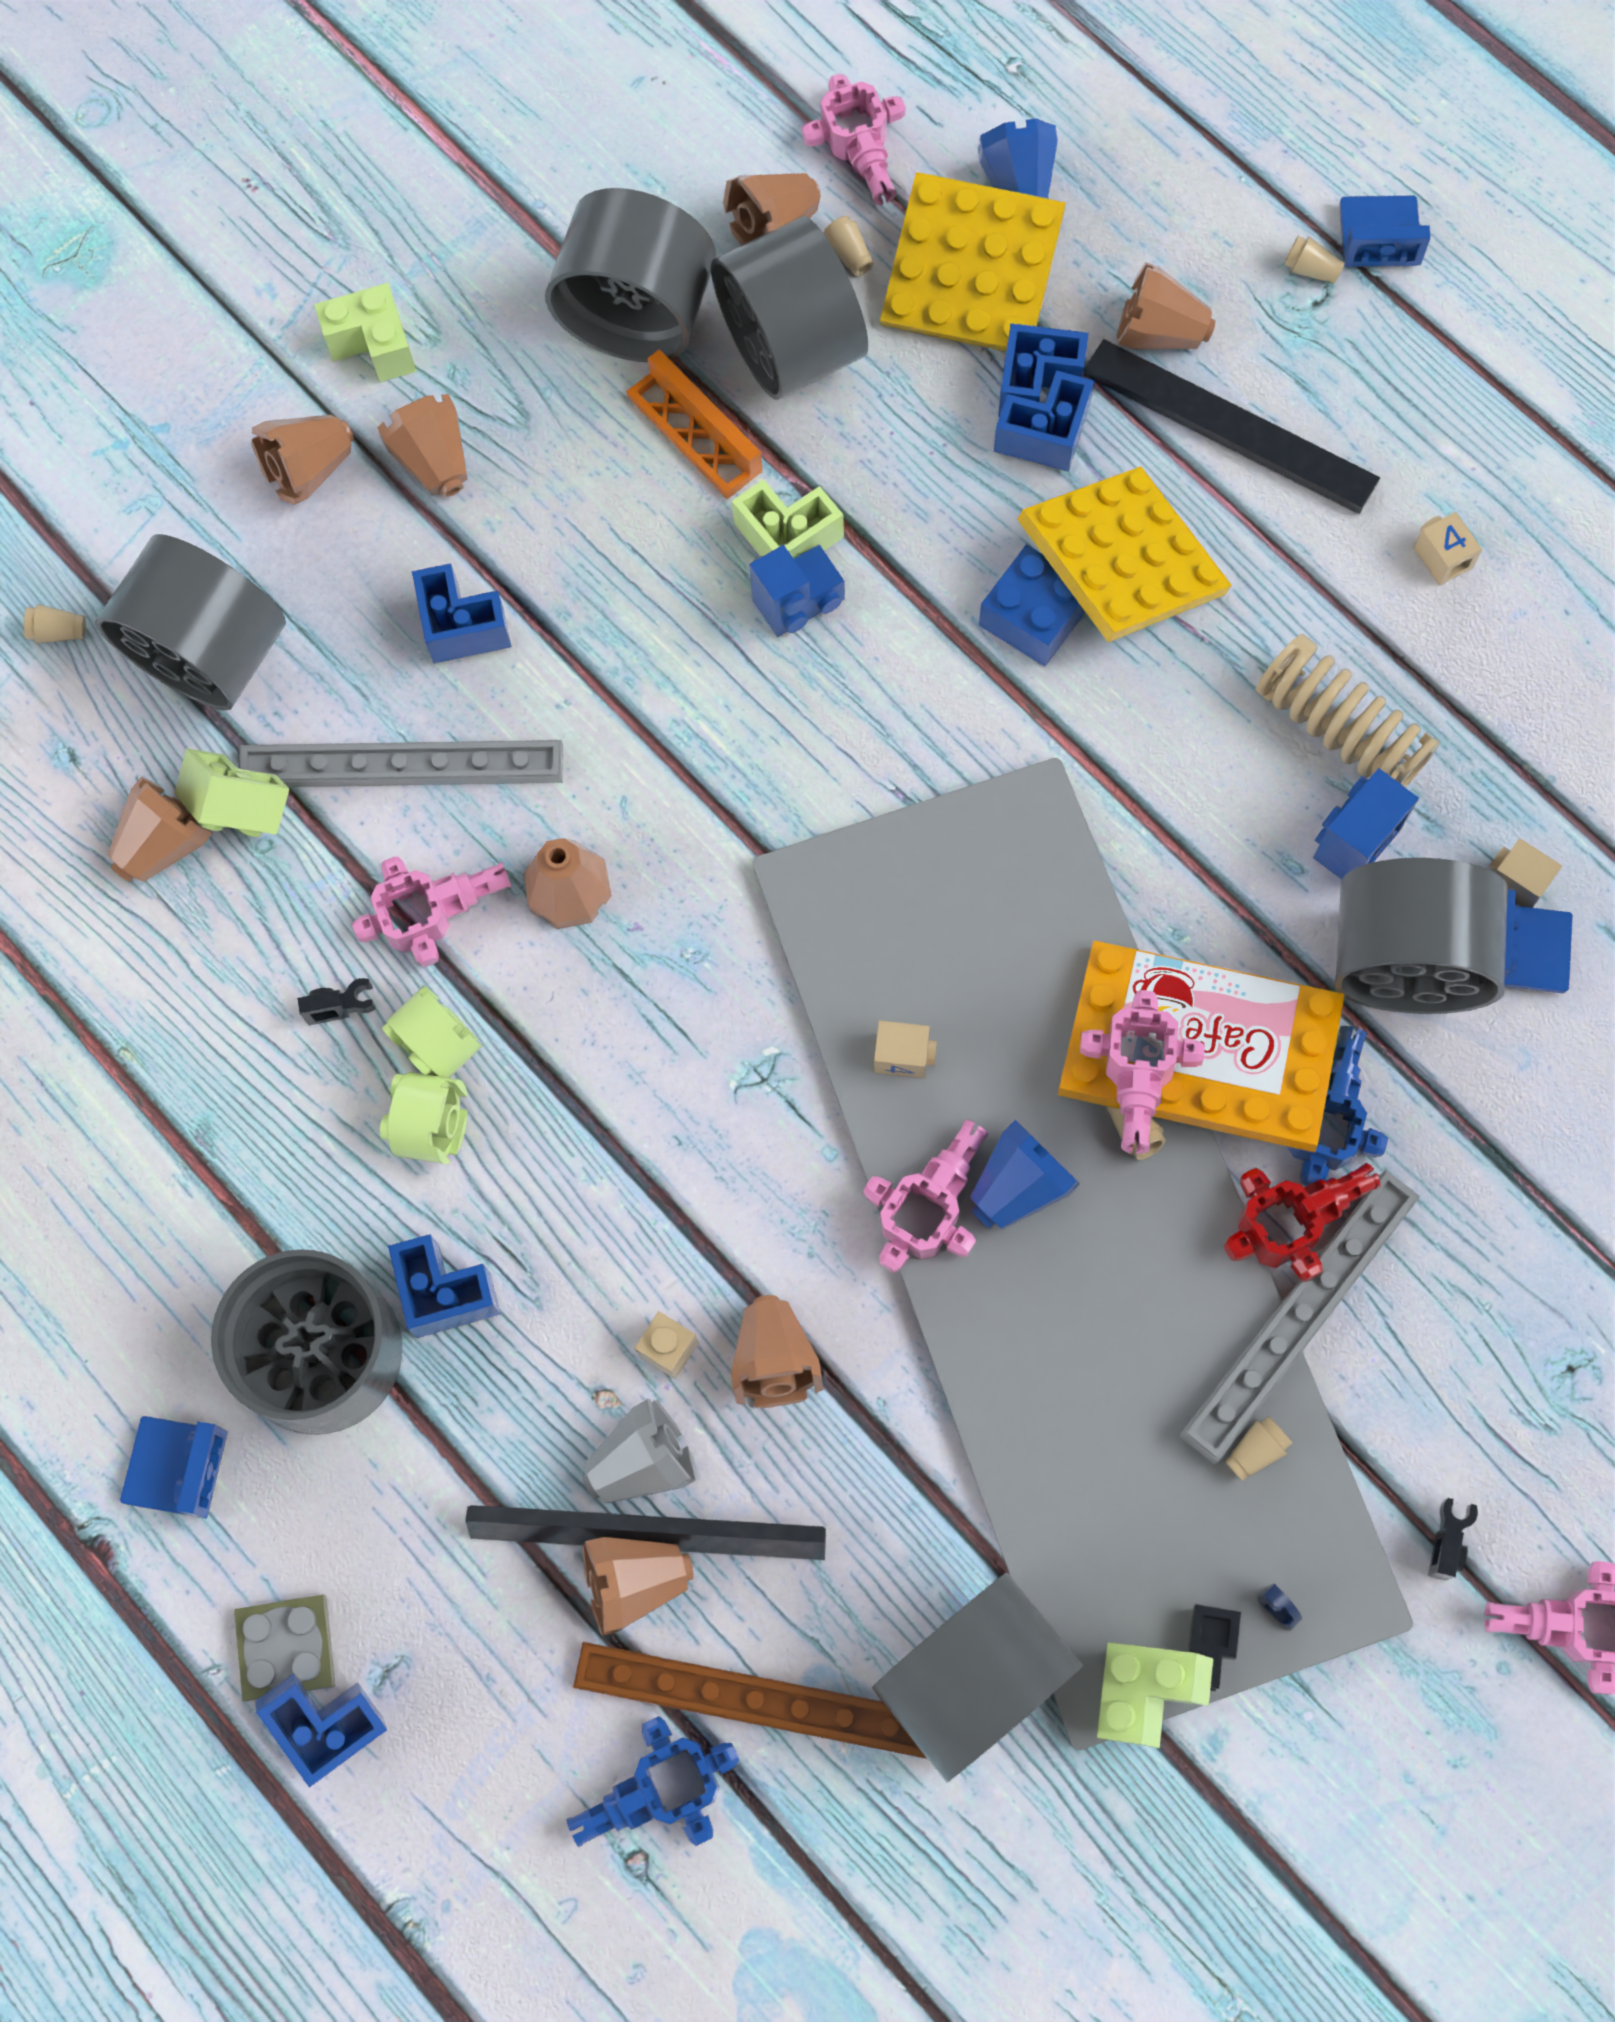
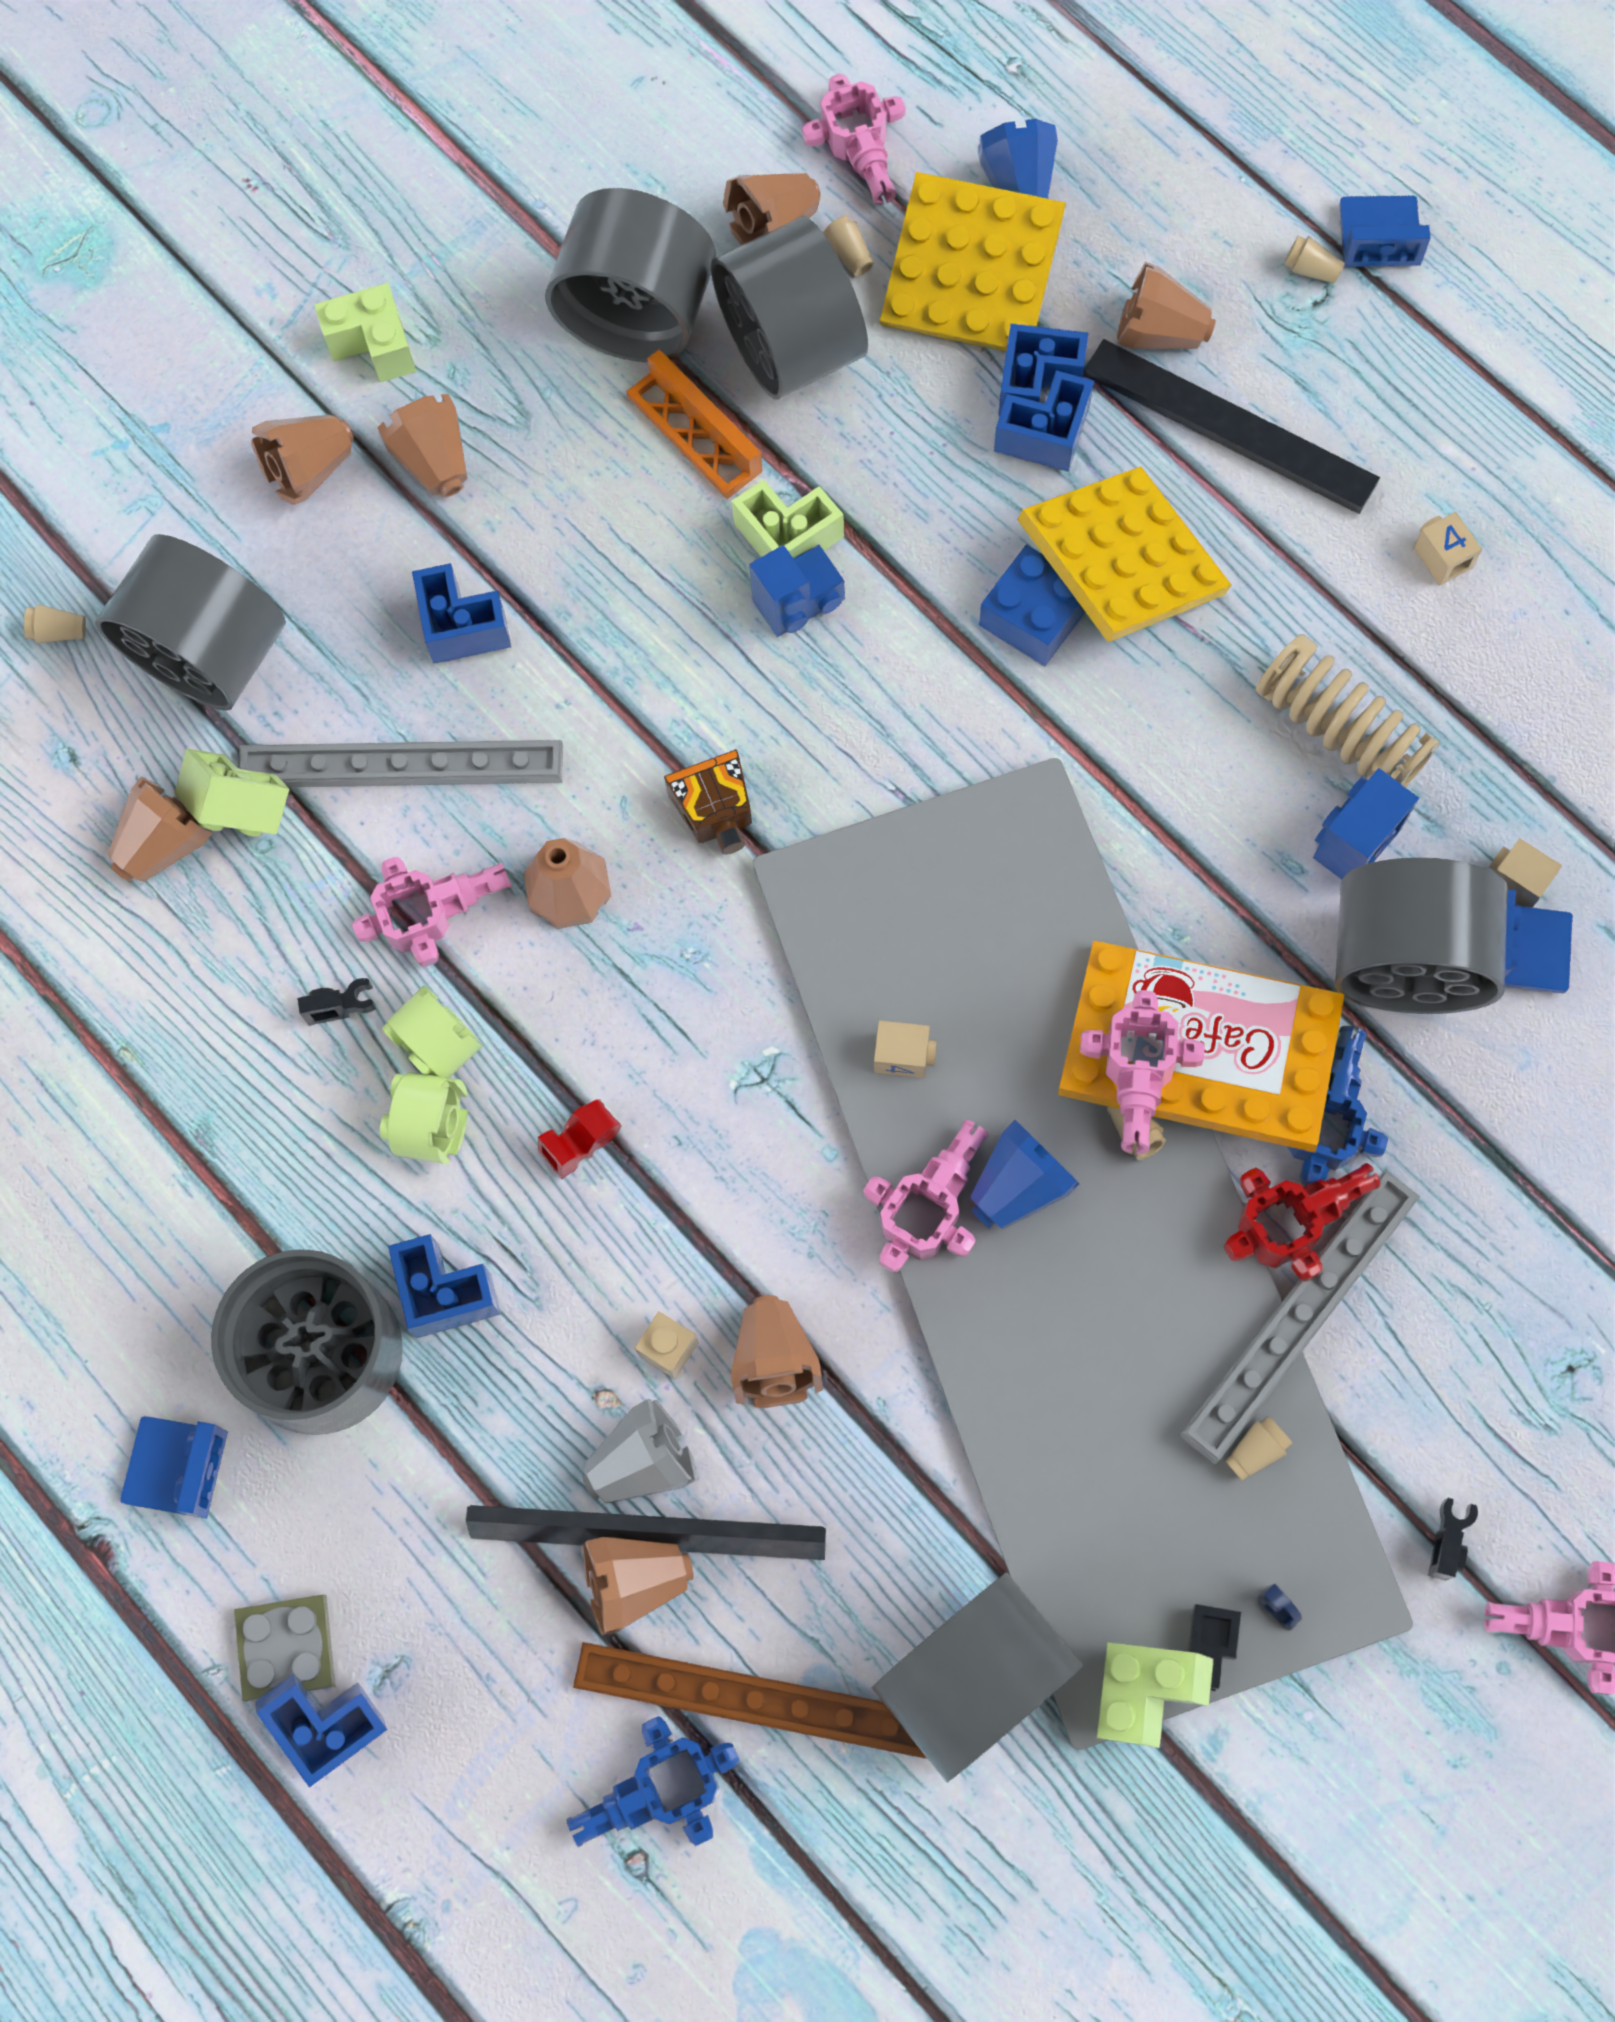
(584, 1133): none -> red leg
(713, 800): none -> torso

